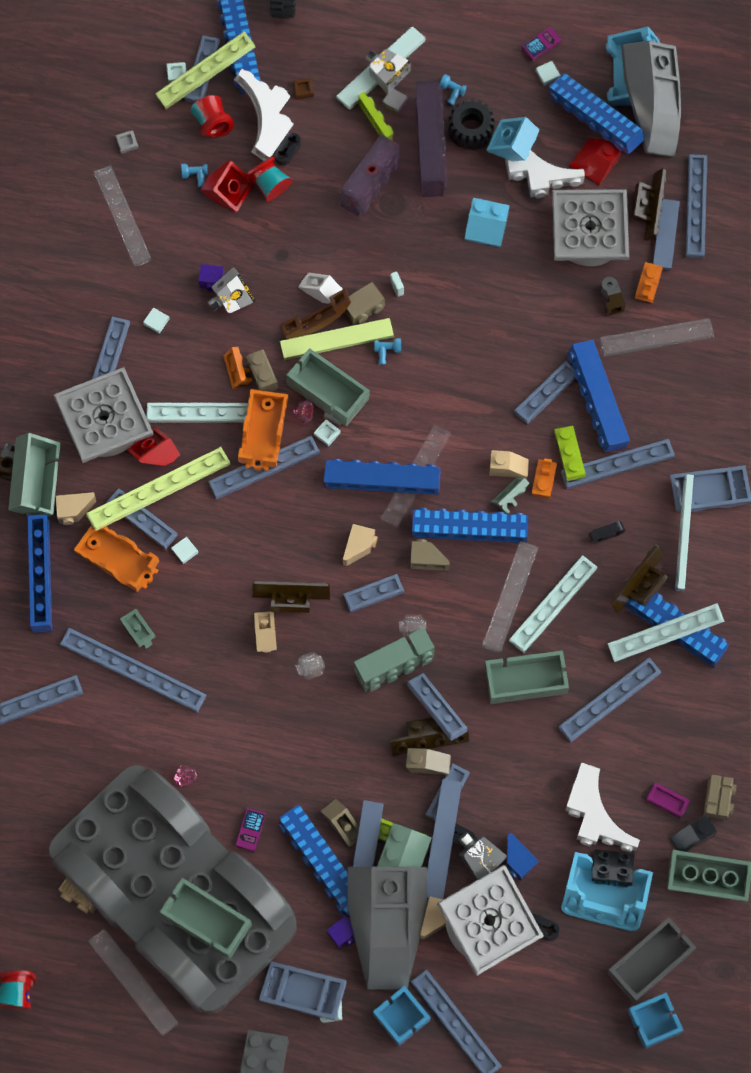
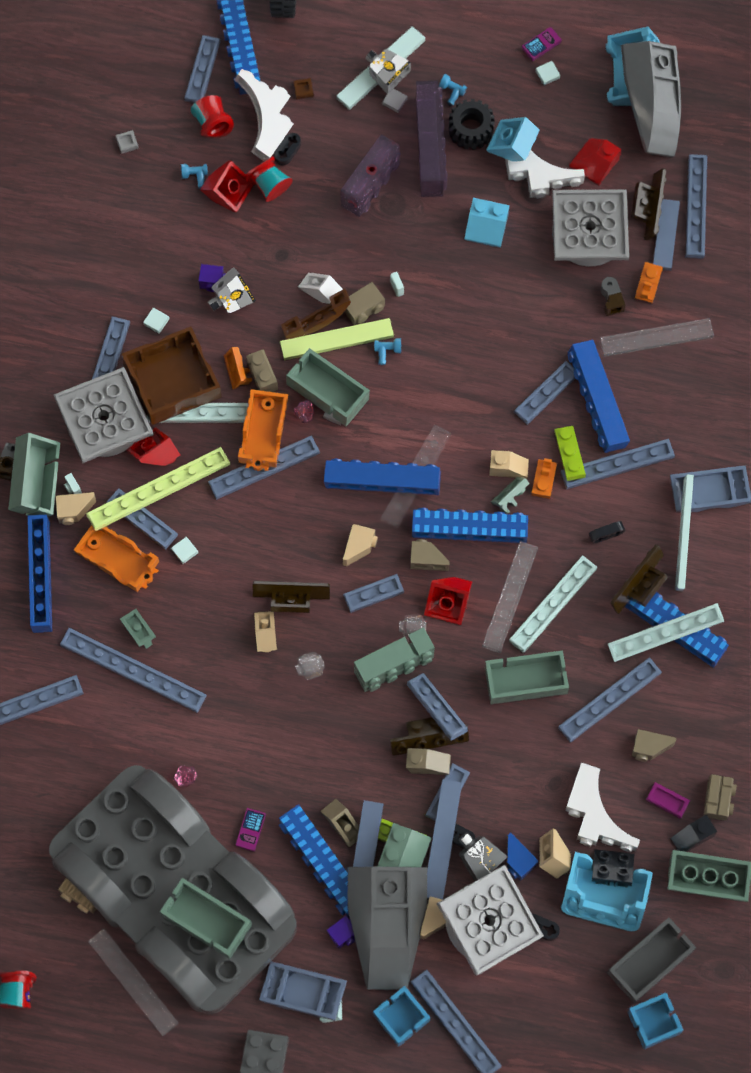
(71, 485): none -> light aqua plate
(122, 216): clear tile -> none
(171, 375): none -> reddish brown tile
(175, 70): light aqua tile -> none
(205, 70): yellowish green tile -> none
(327, 432): light aqua tile -> none
(374, 116): lime plate -> none
(448, 599): none -> red slope
(554, 854): none -> tan slope
(596, 113): blue brick -> none
(650, 745): none -> dark tan slope

